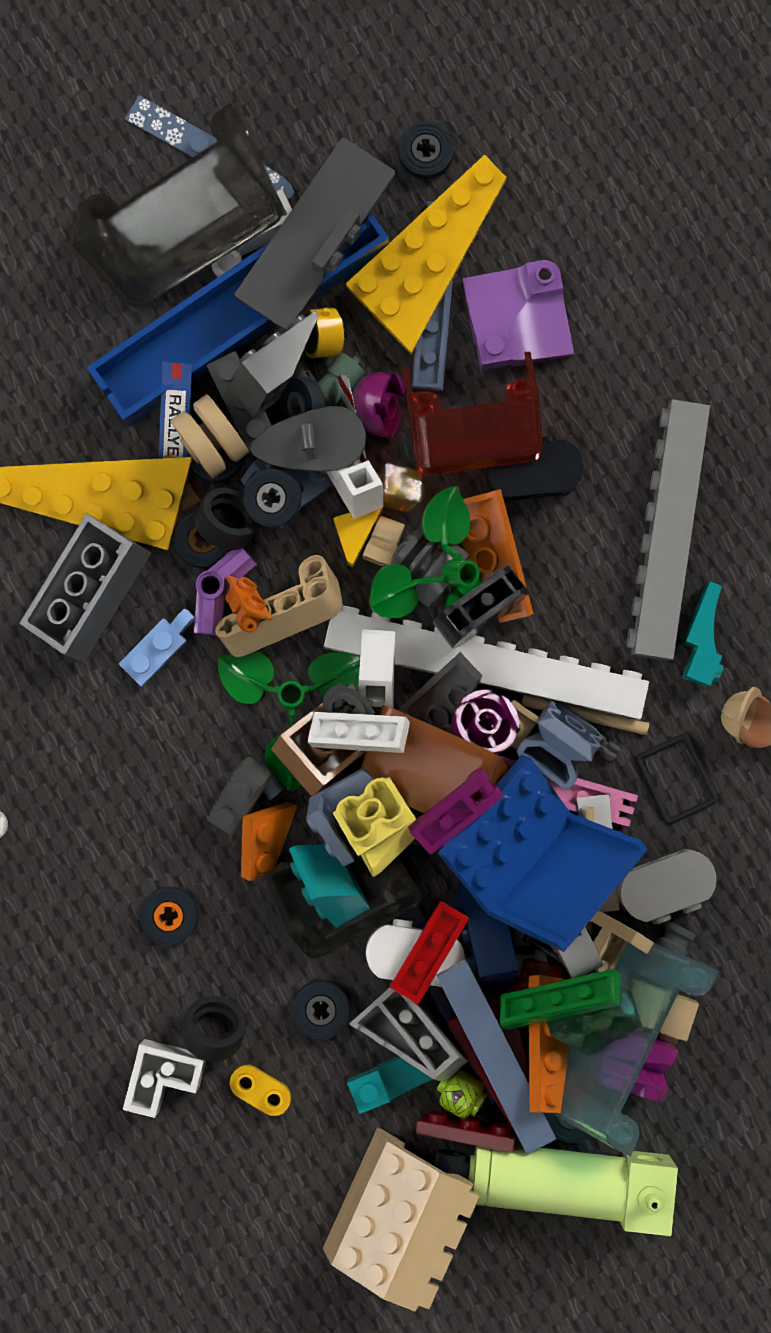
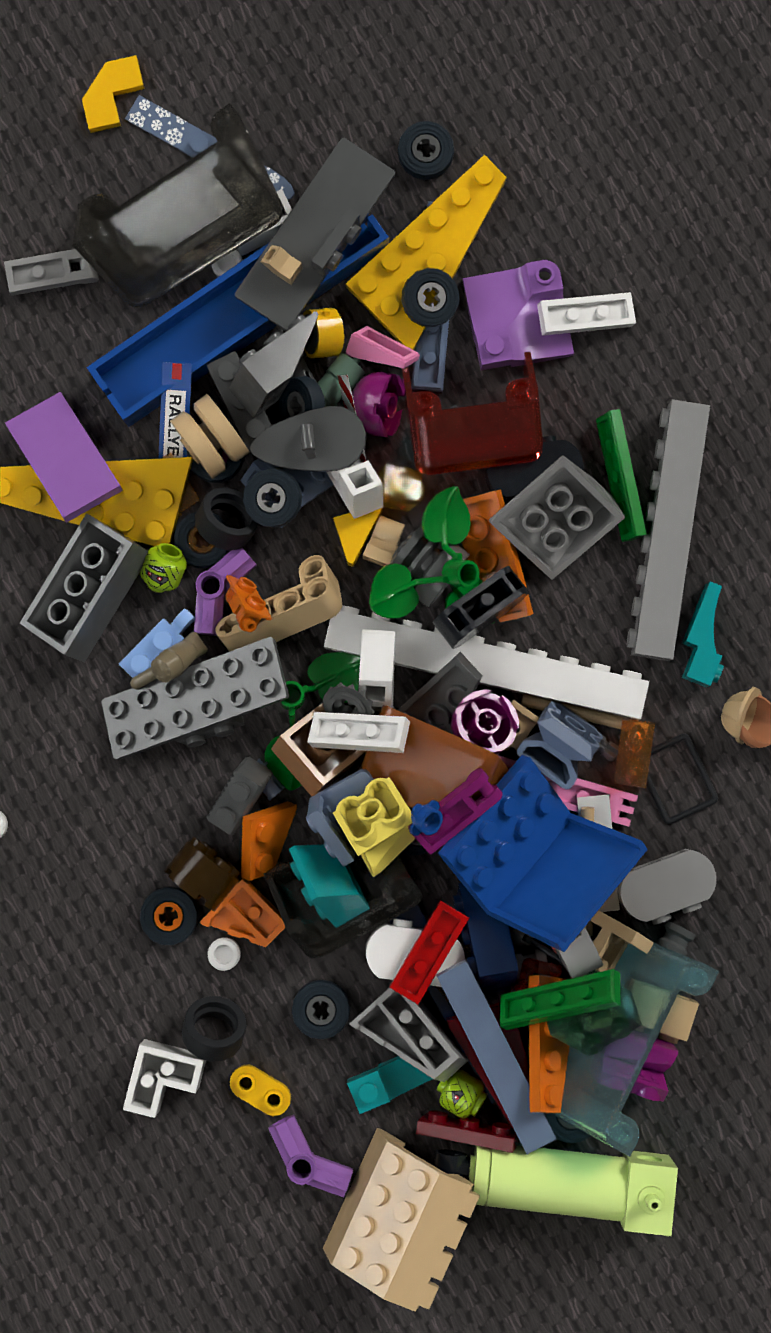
(47, 272): none -> light grey plate
(63, 457): none -> medium lavender tile
(114, 79): none -> yellow tile
(163, 567): none -> lime head
(172, 661): none -> dark tan piece
(198, 703): none -> bracket
(202, 874): none -> dark brown brick
(224, 953): none -> white tile
(247, 915): none -> orange wing
(282, 264): none -> tan piece
(293, 1146): none -> medium lavender piece
(379, 348): none -> bright pink slope
(413, 297): none -> black bush
(426, 818): none -> blue plate
(558, 517): none -> light grey slope
(586, 313): none -> white plate
(621, 474): none -> green tile
(634, 753): none -> clear orange tile

